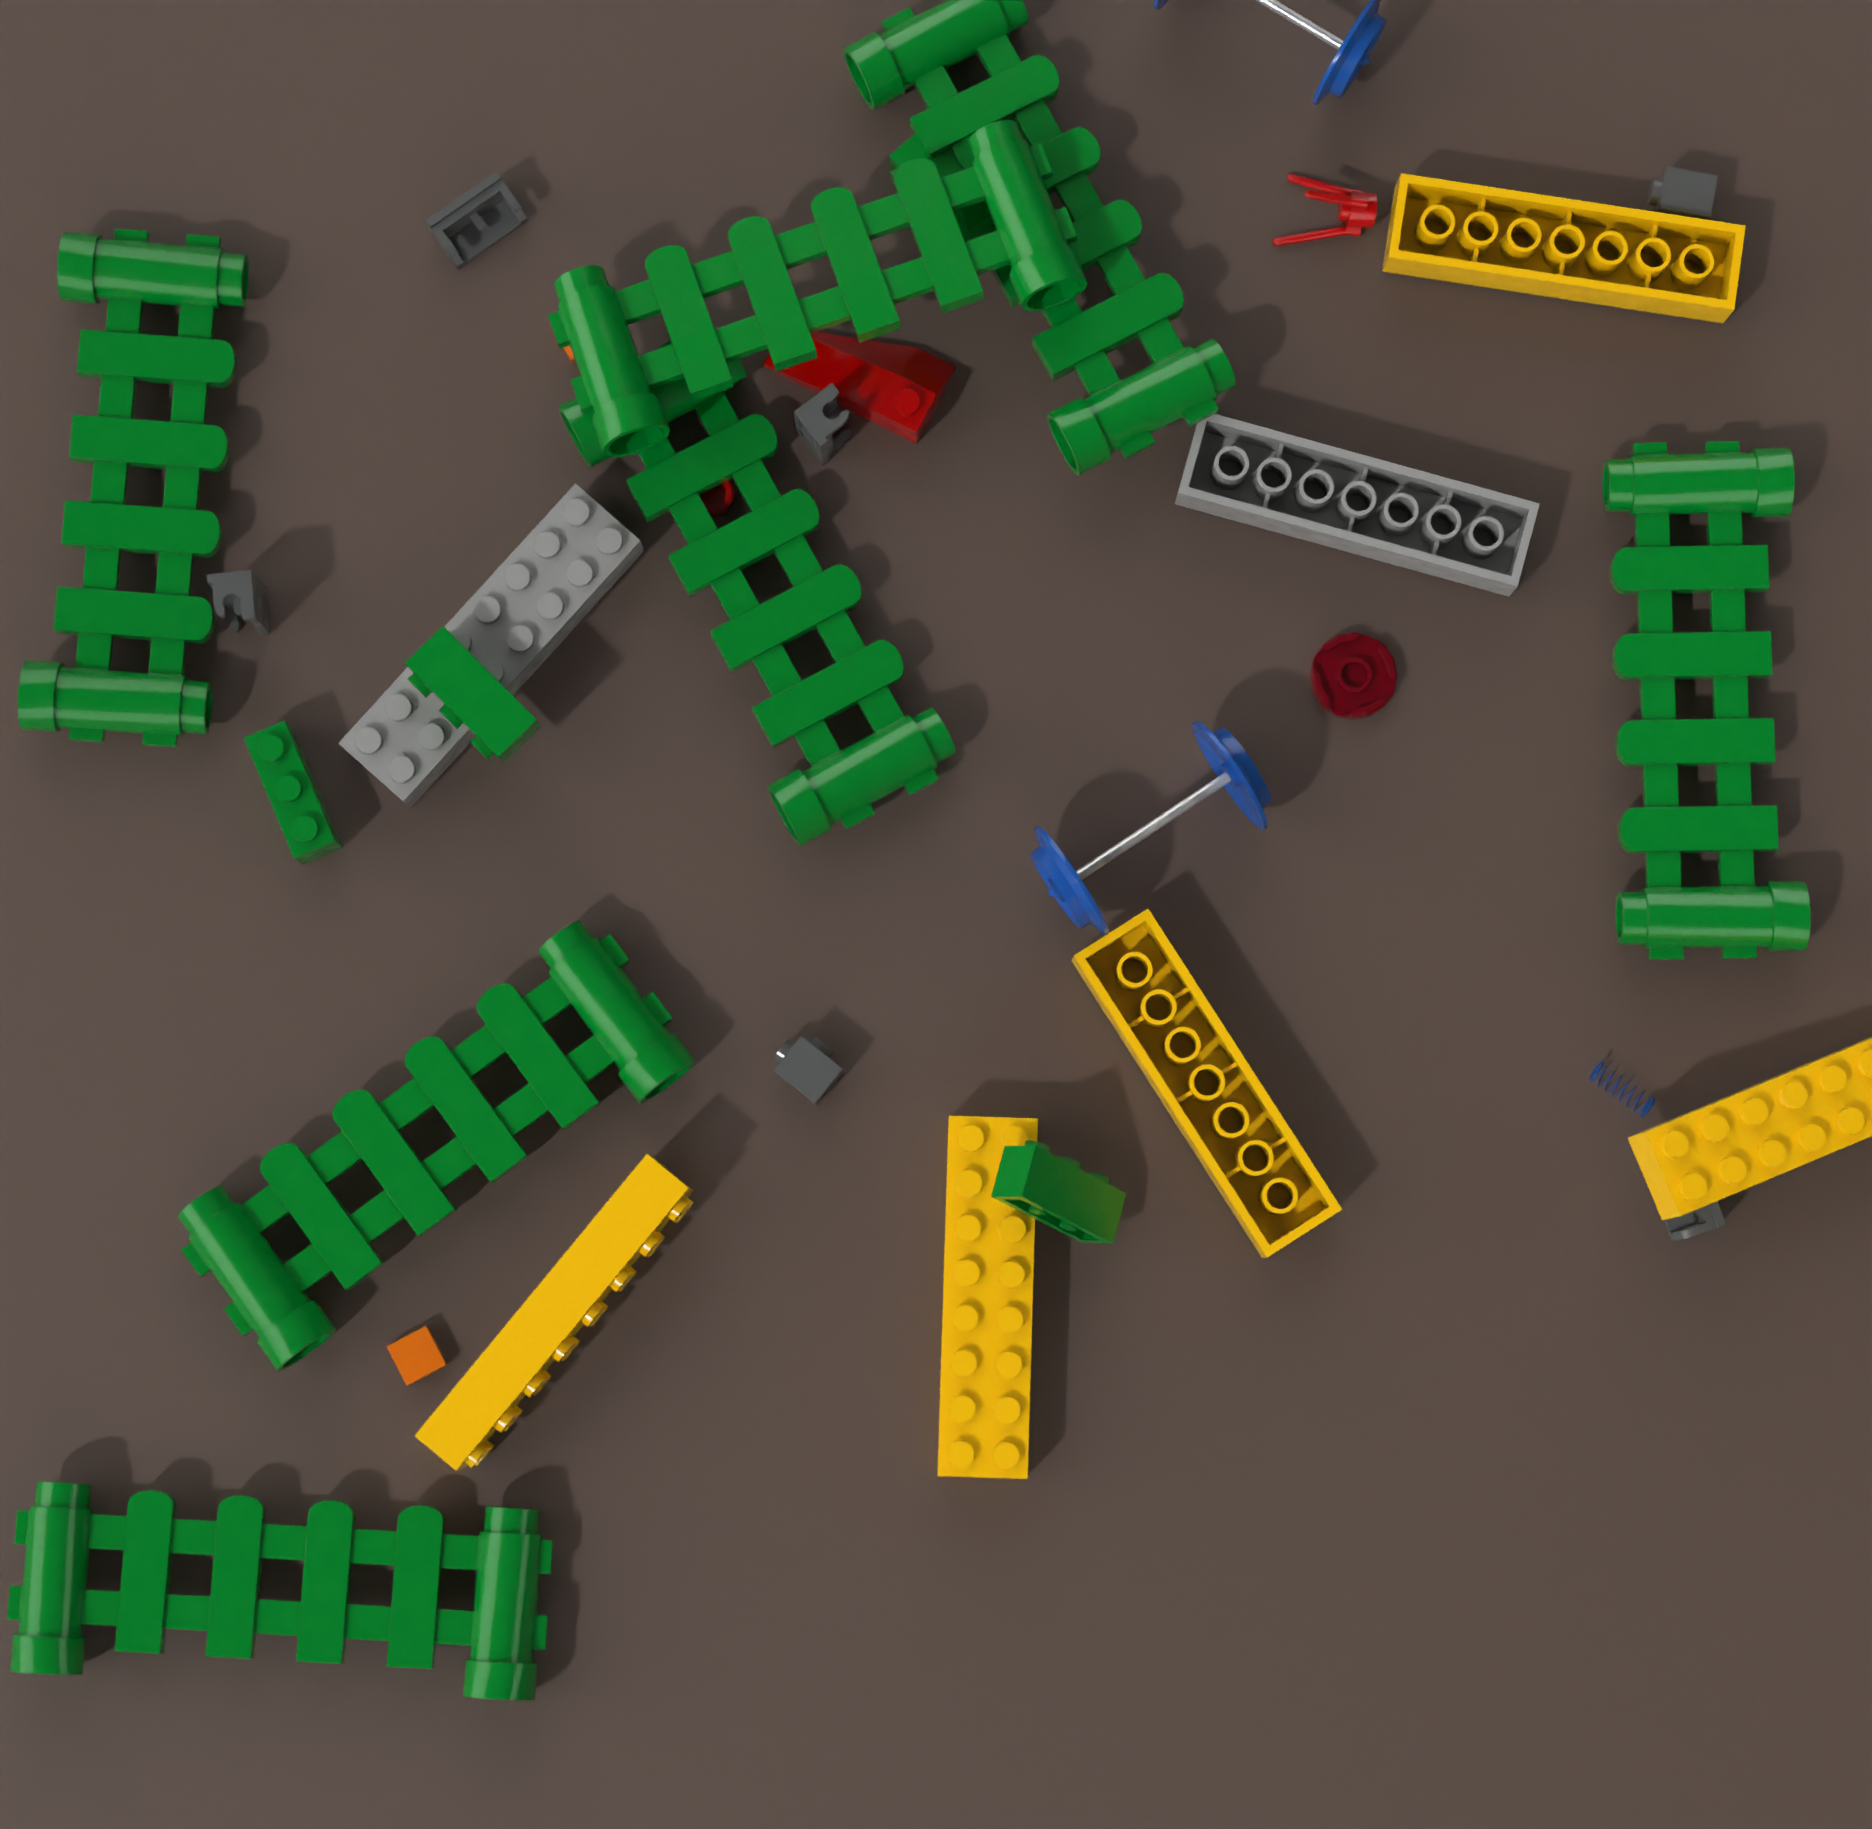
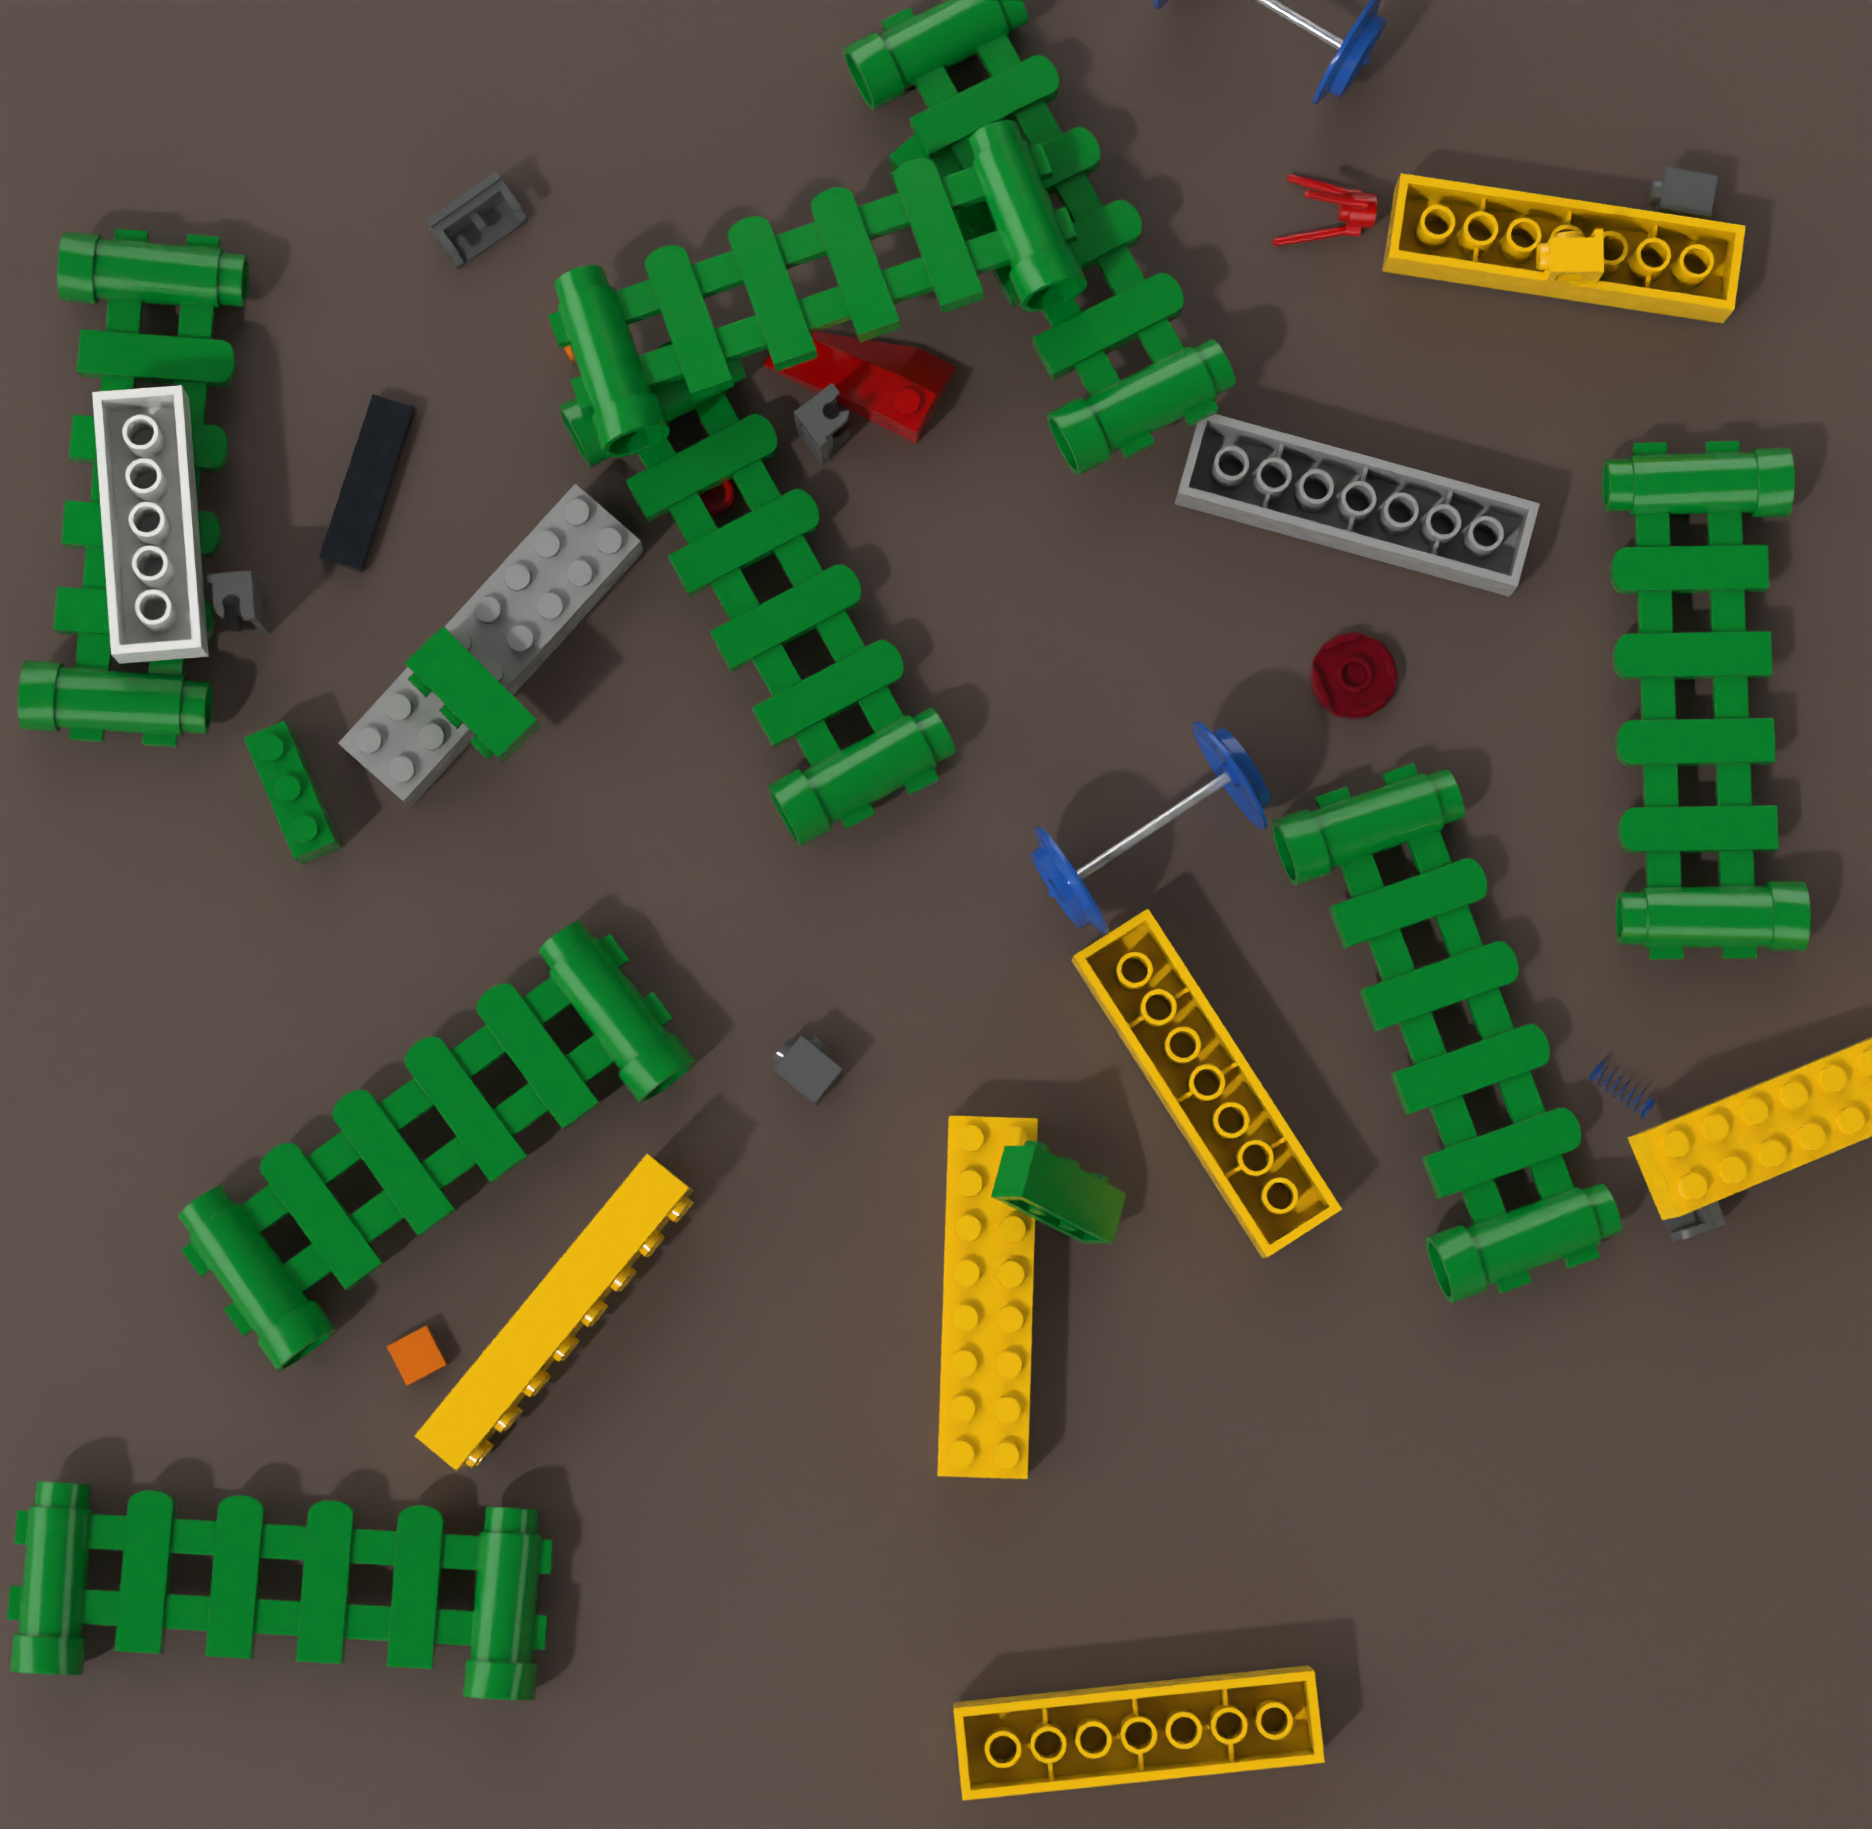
(150, 524): none -> white brick
(367, 483): none -> black tile
(1138, 1732): none -> yellow brick
(1500, 1243): none -> green fence
(1572, 258): none -> yellow brick

